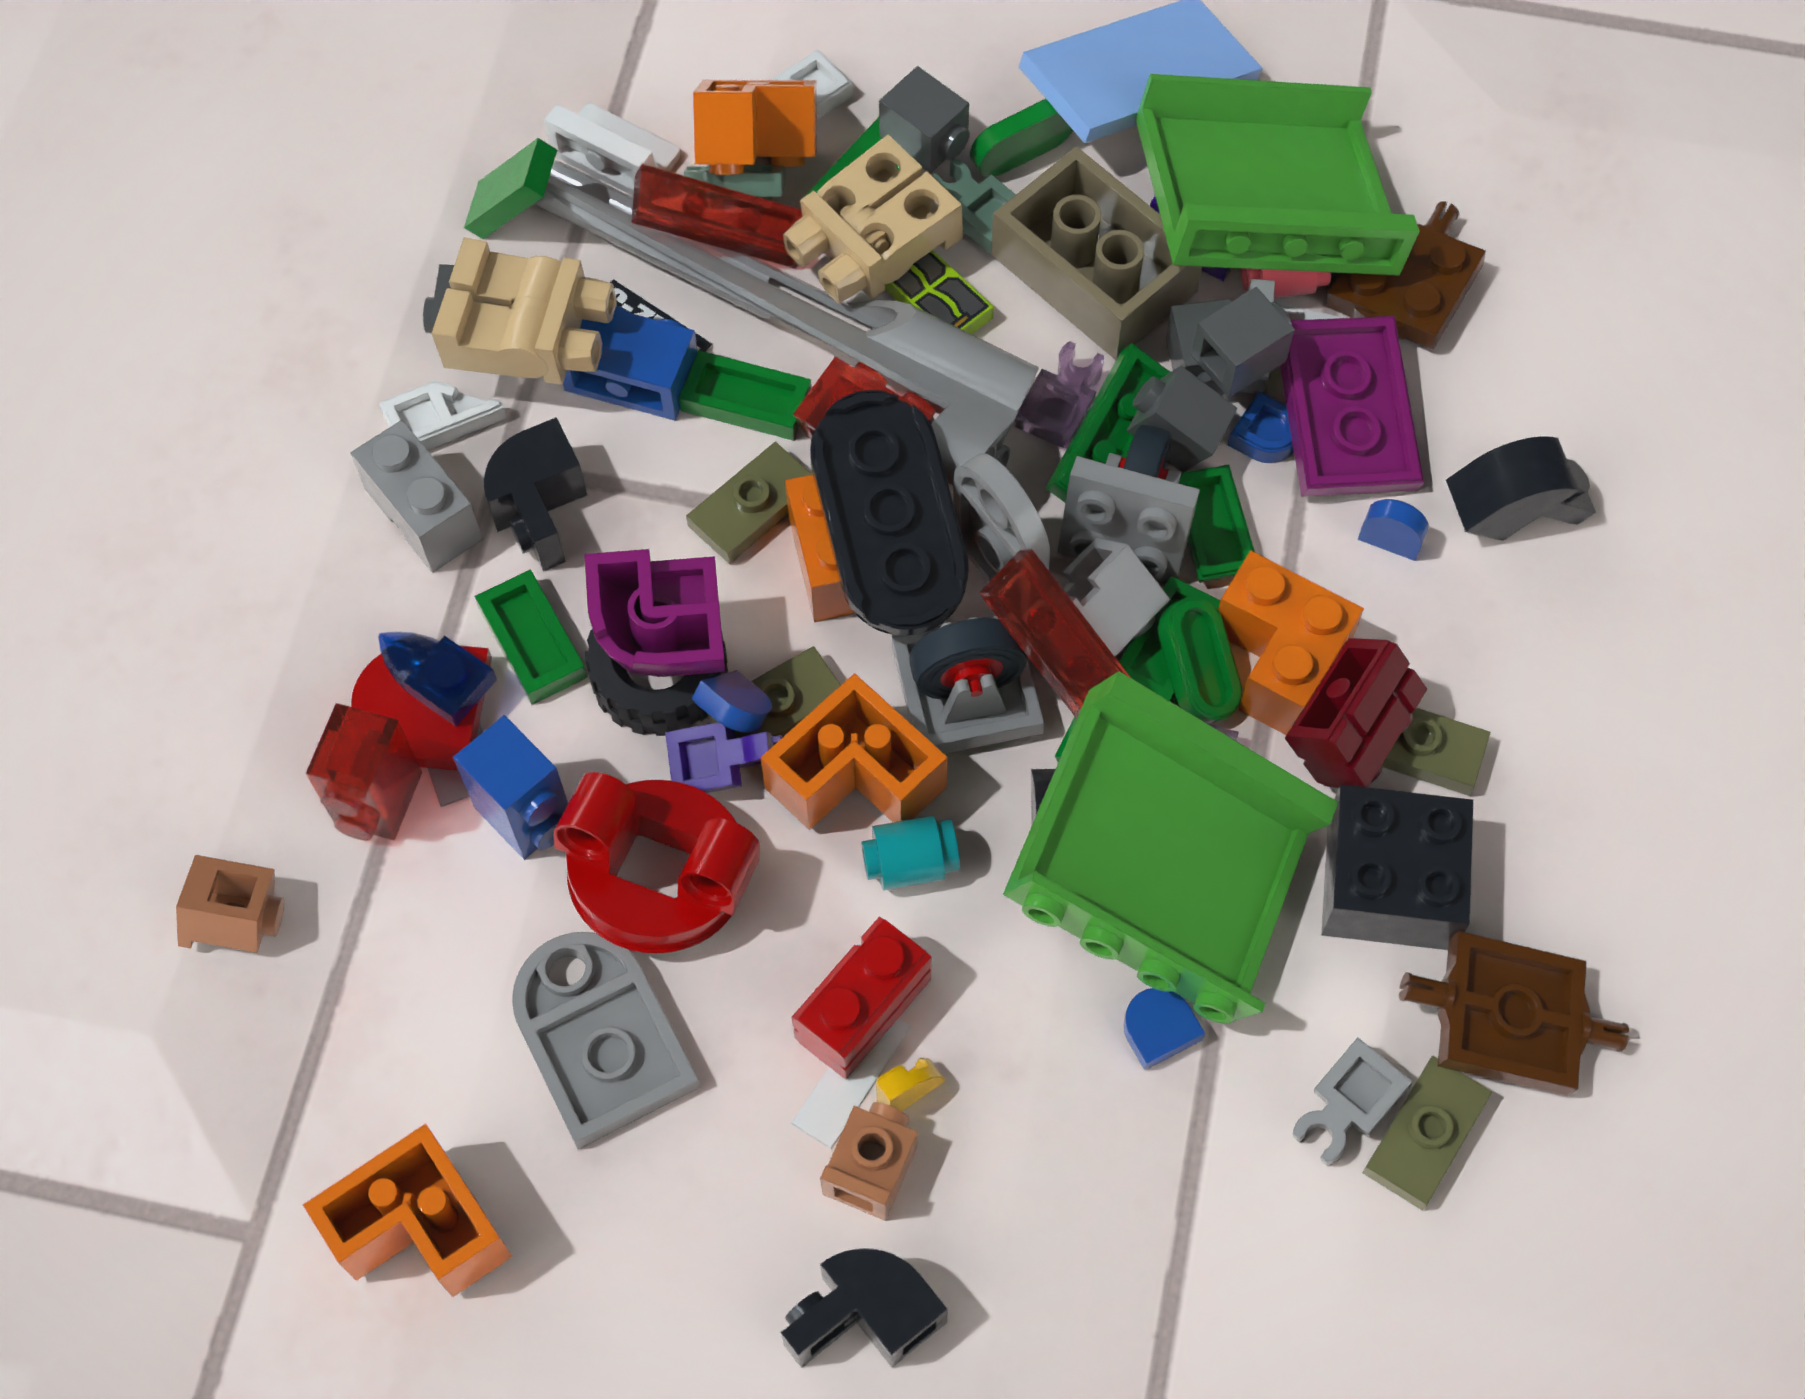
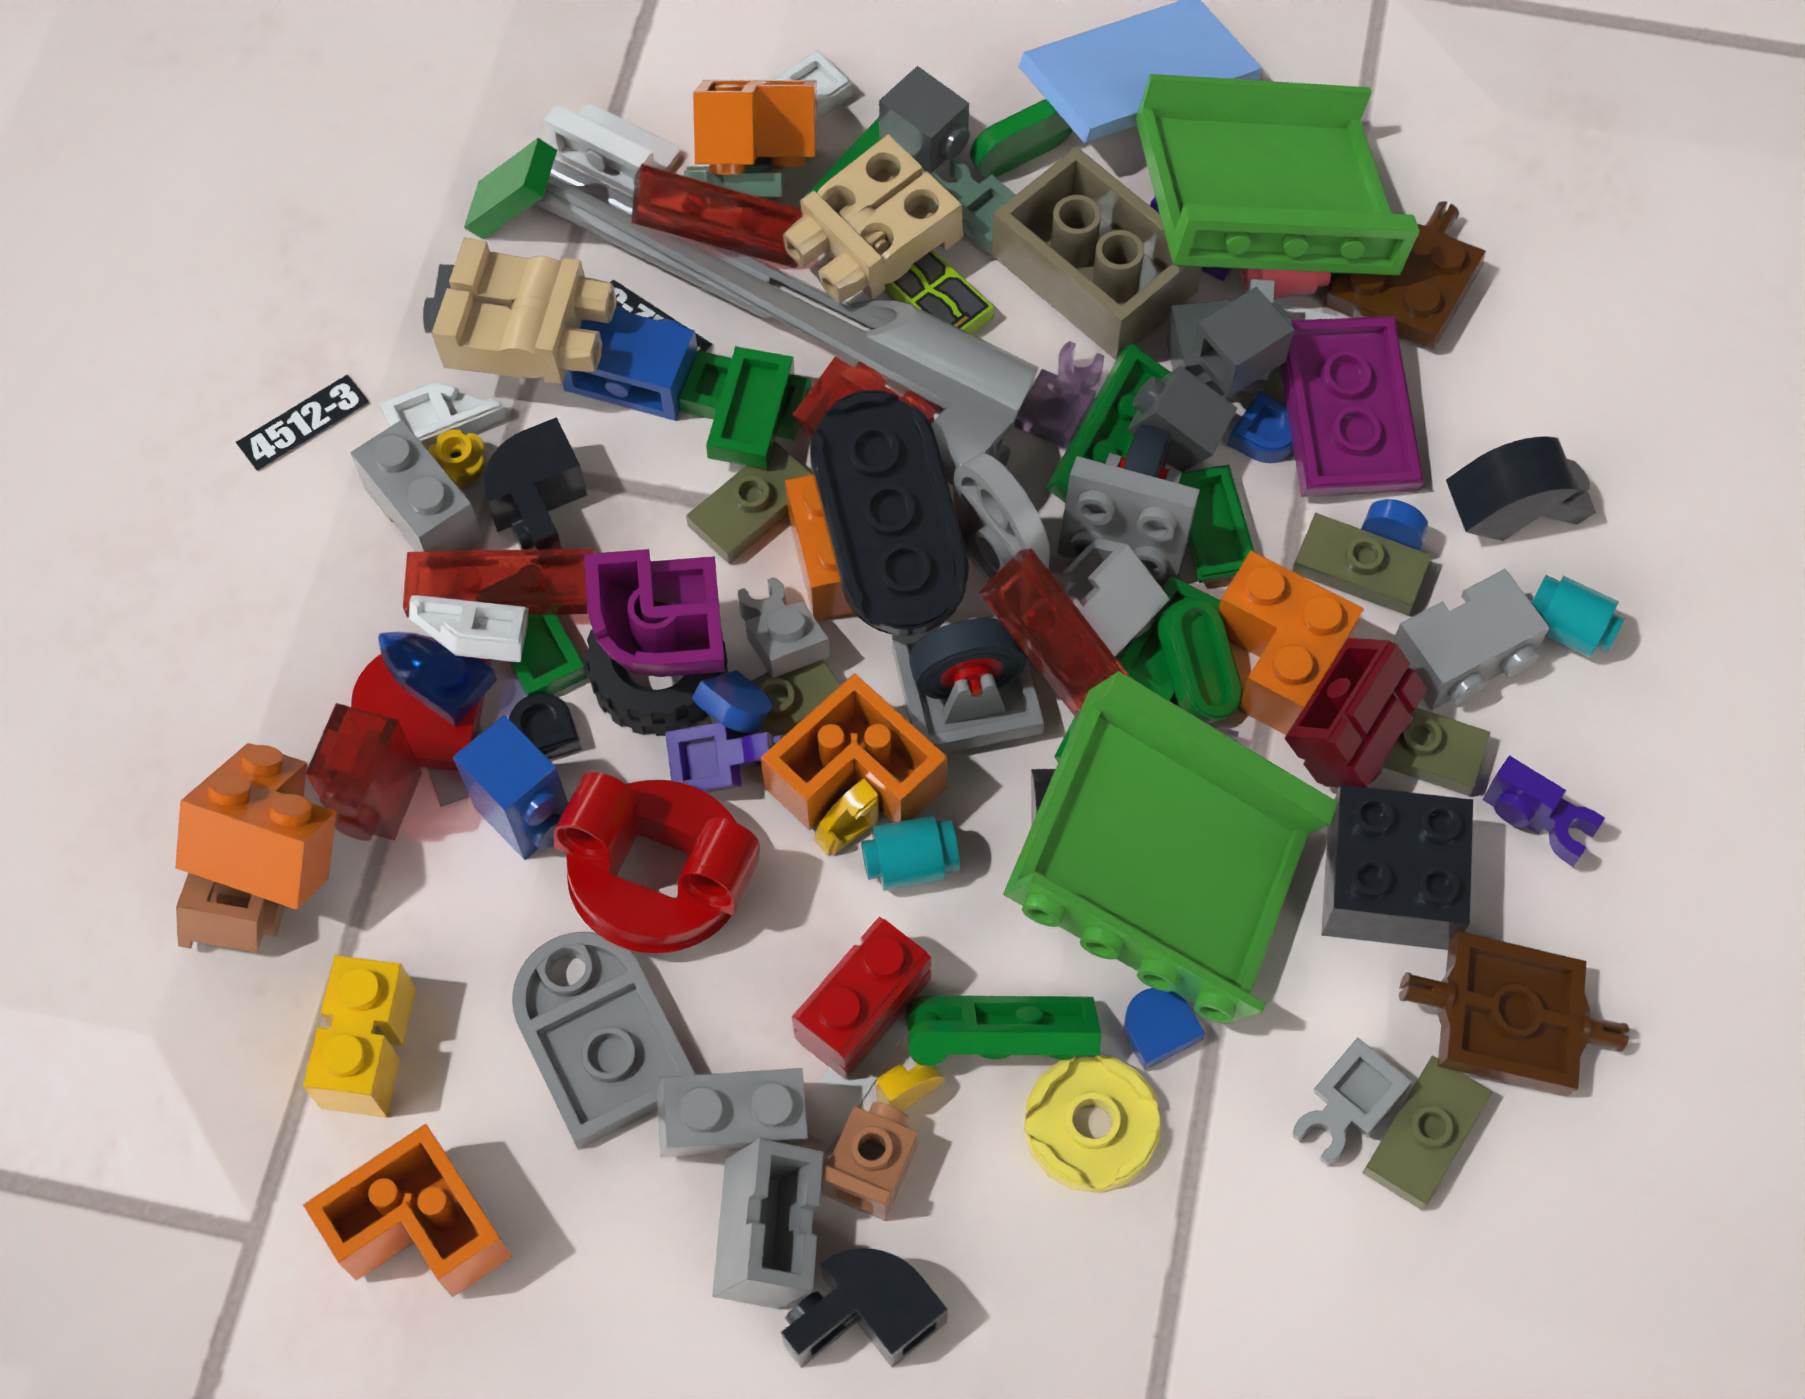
(257, 828): none -> orange brick
(302, 422): none -> black sticker
(348, 1062): none -> yellow piece
(468, 466): none -> yellow plate
(472, 626): none -> white tile
(534, 579): none -> clear red tile
(546, 724): none -> black tile
(730, 1111): none -> light grey brick
(750, 407): none -> green tile
(767, 1224): none -> light grey brick
(782, 633): none -> light grey plate
(848, 818): none -> yellow tile
(1001, 1027): none -> green plate
(1082, 1161): none -> light yellow tile
(1361, 563): none -> olive plate
(1474, 642): none -> light grey brick
(1535, 802): none -> dark purple plate
(1577, 615): none -> teal brick

